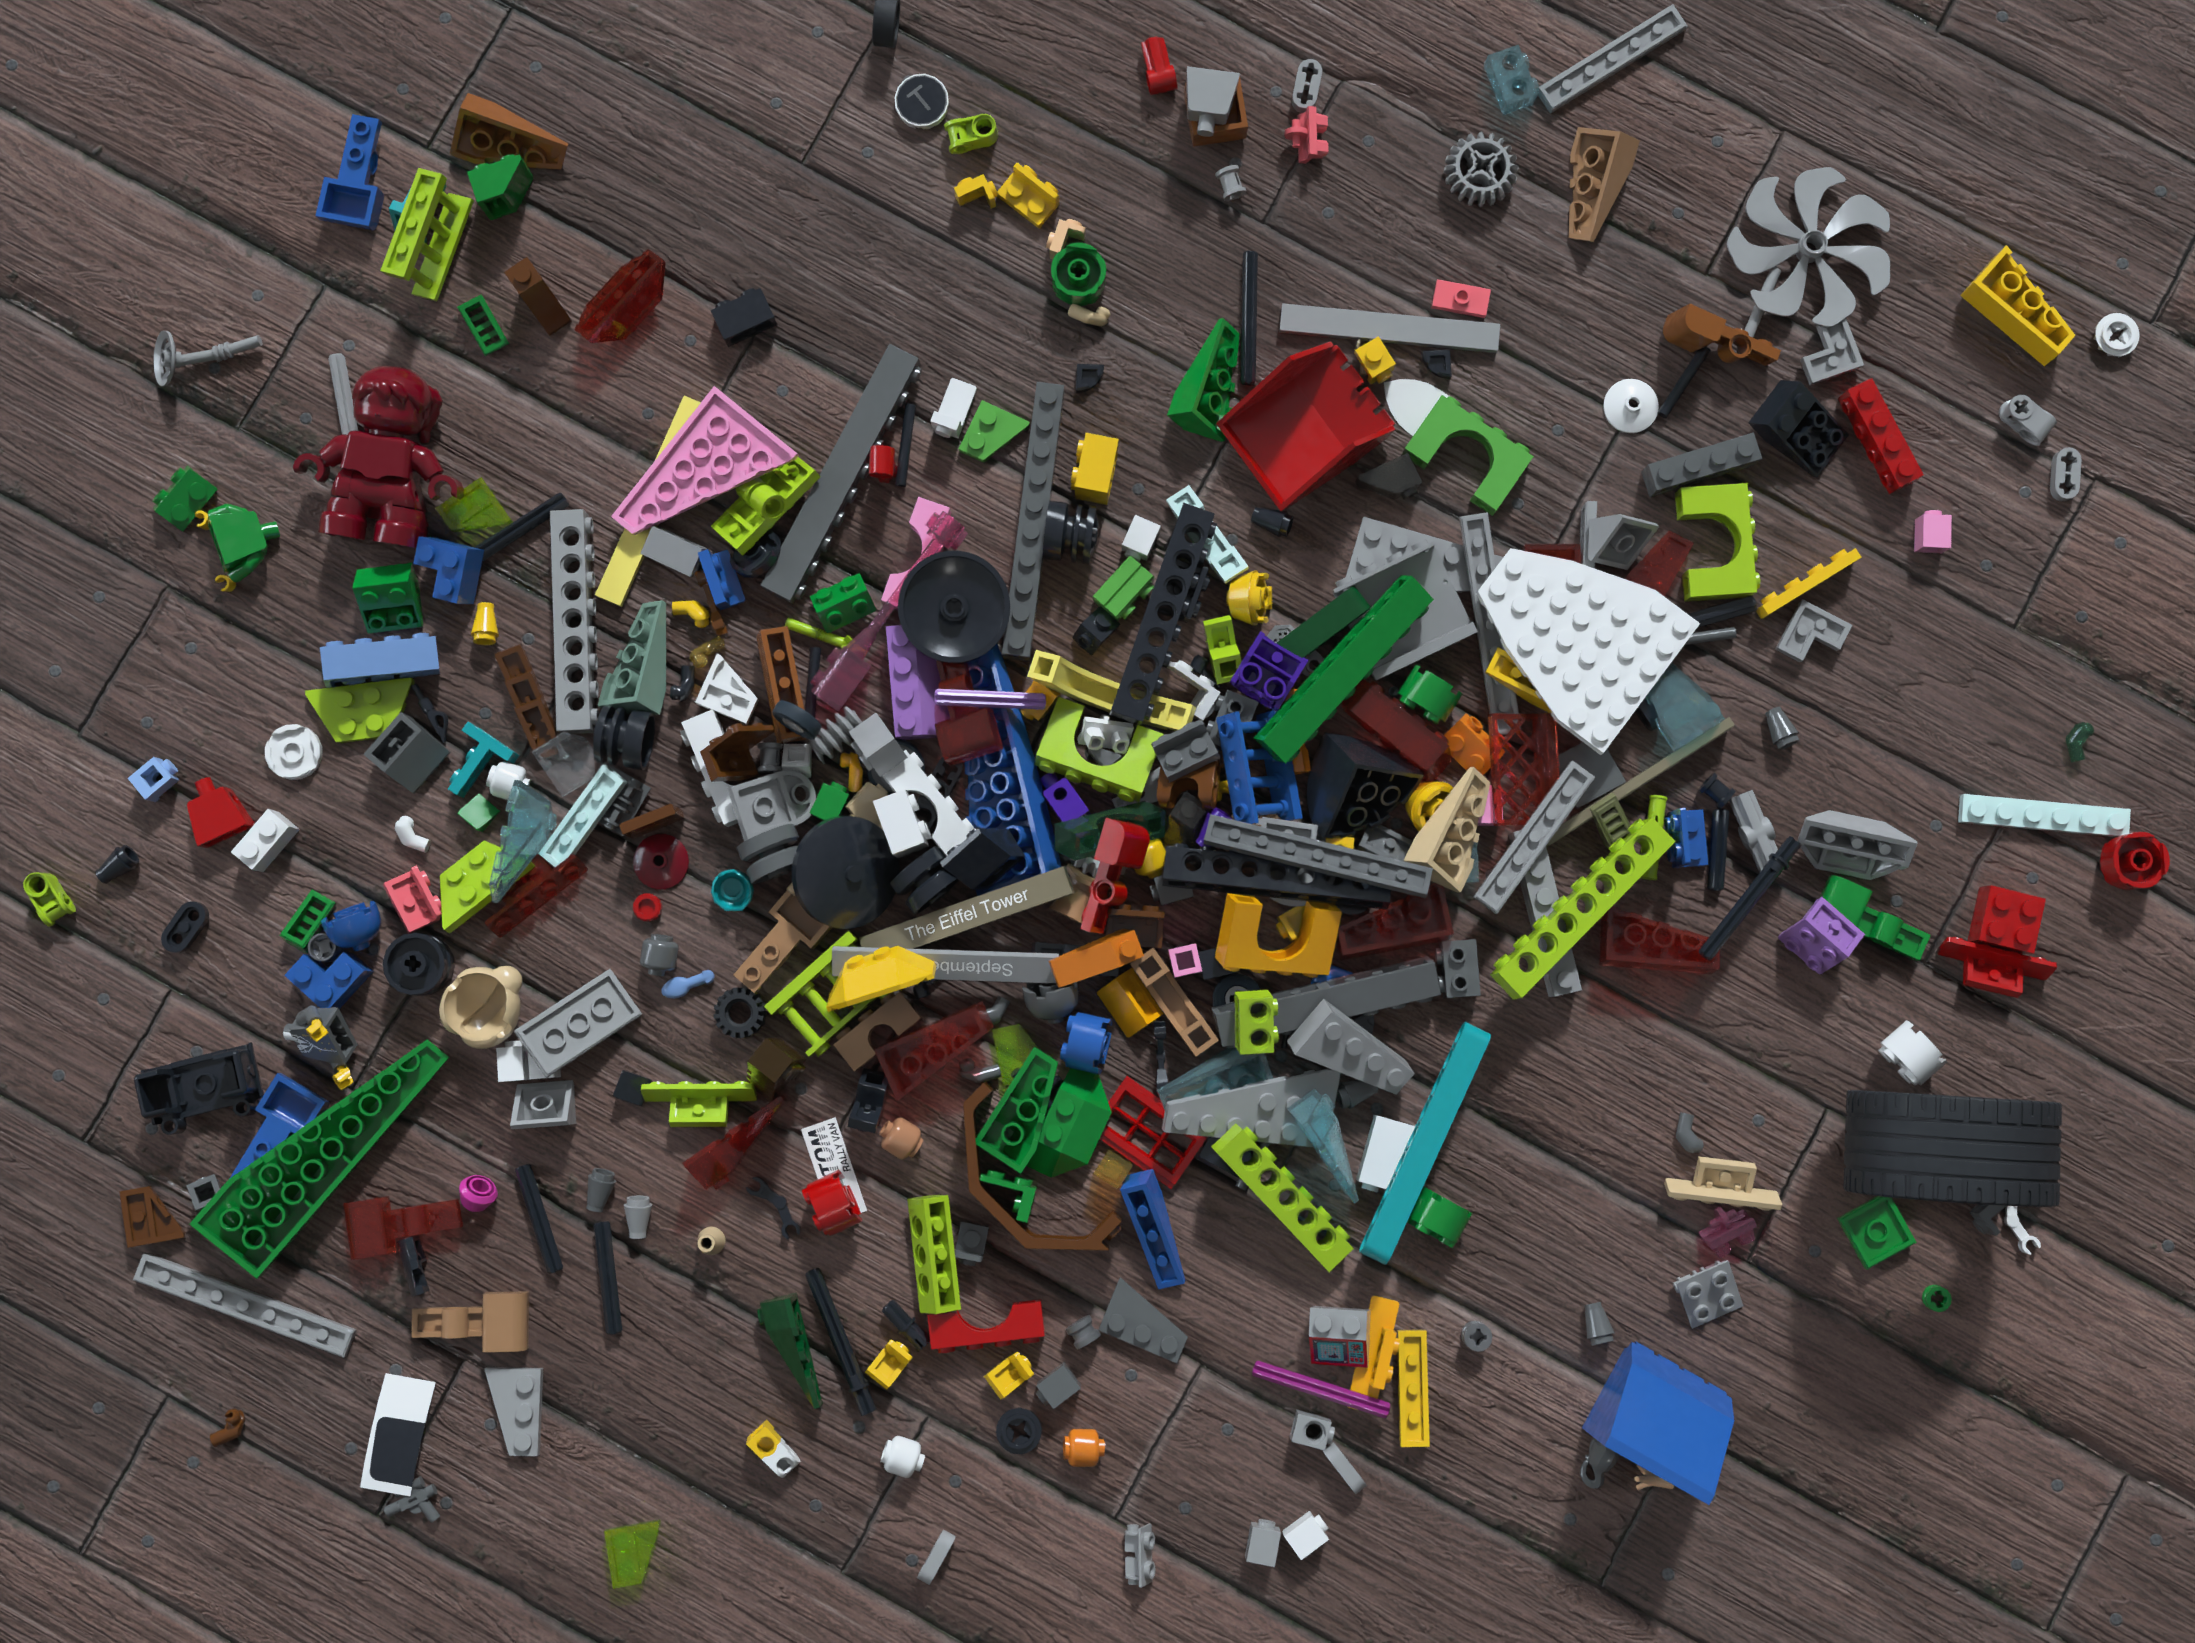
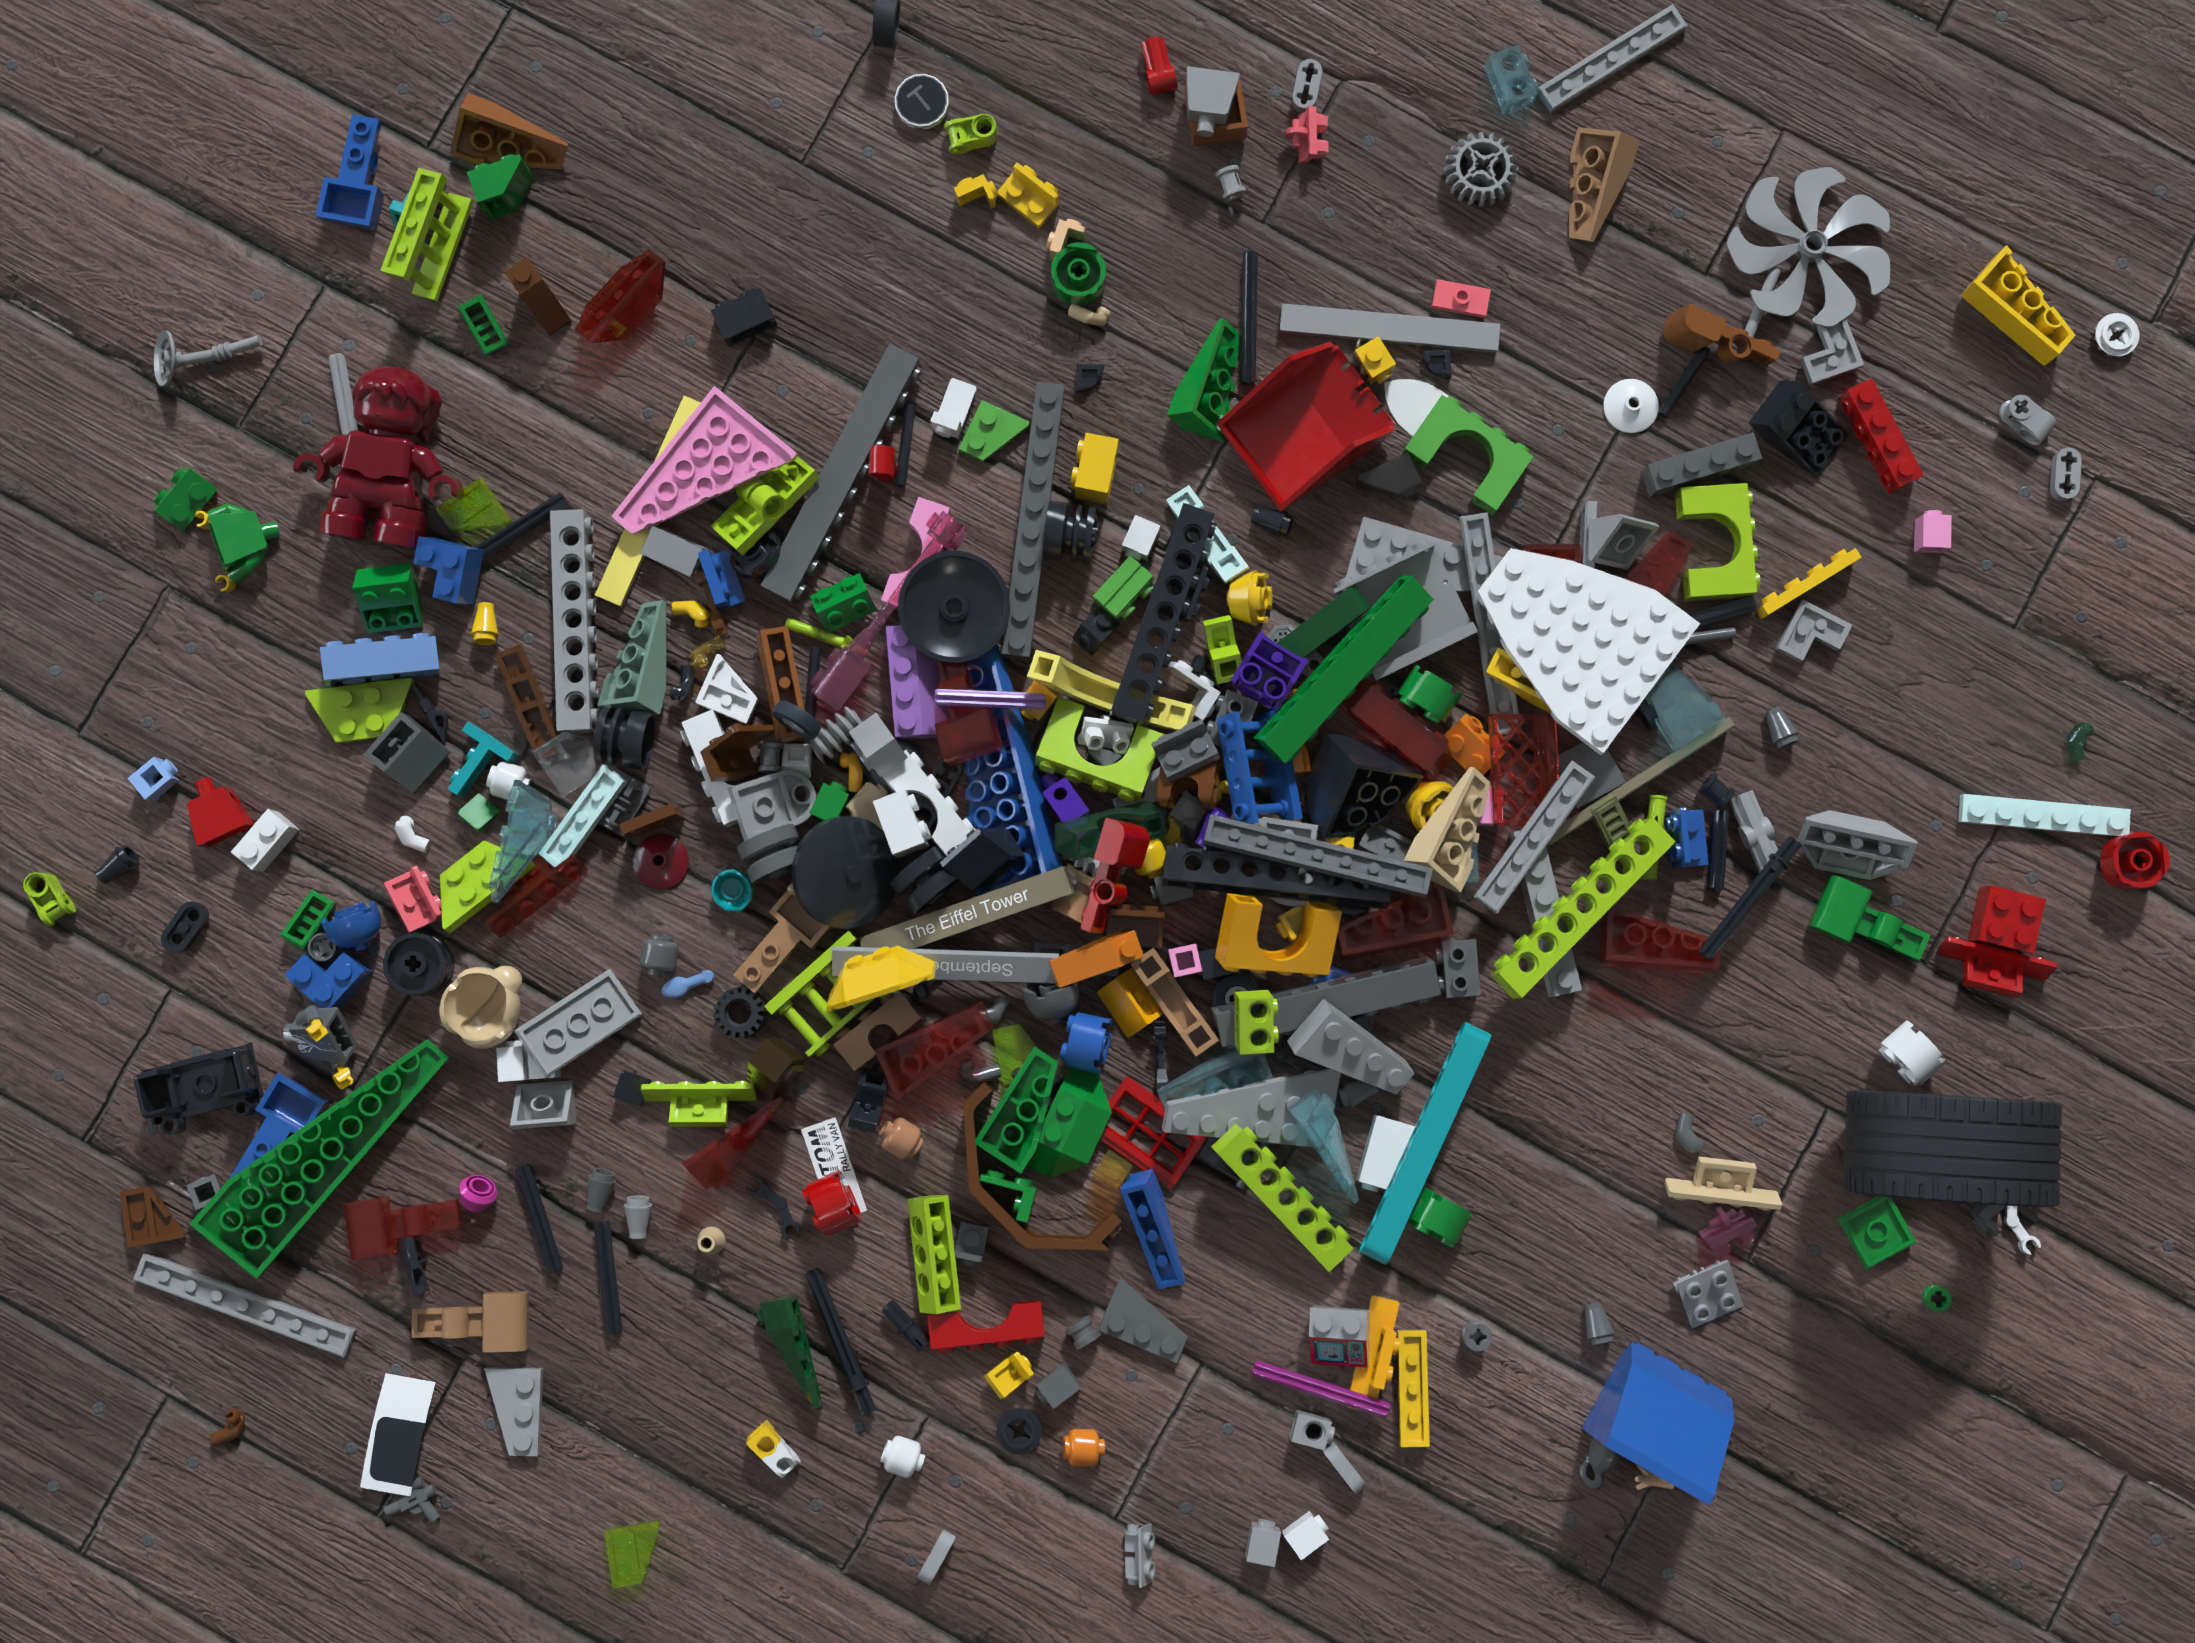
(293, 752): white tile -> none
(647, 907): red tile -> none
(889, 1363): yellow bracket -> none
(1822, 937): medium lavender bracket -> none

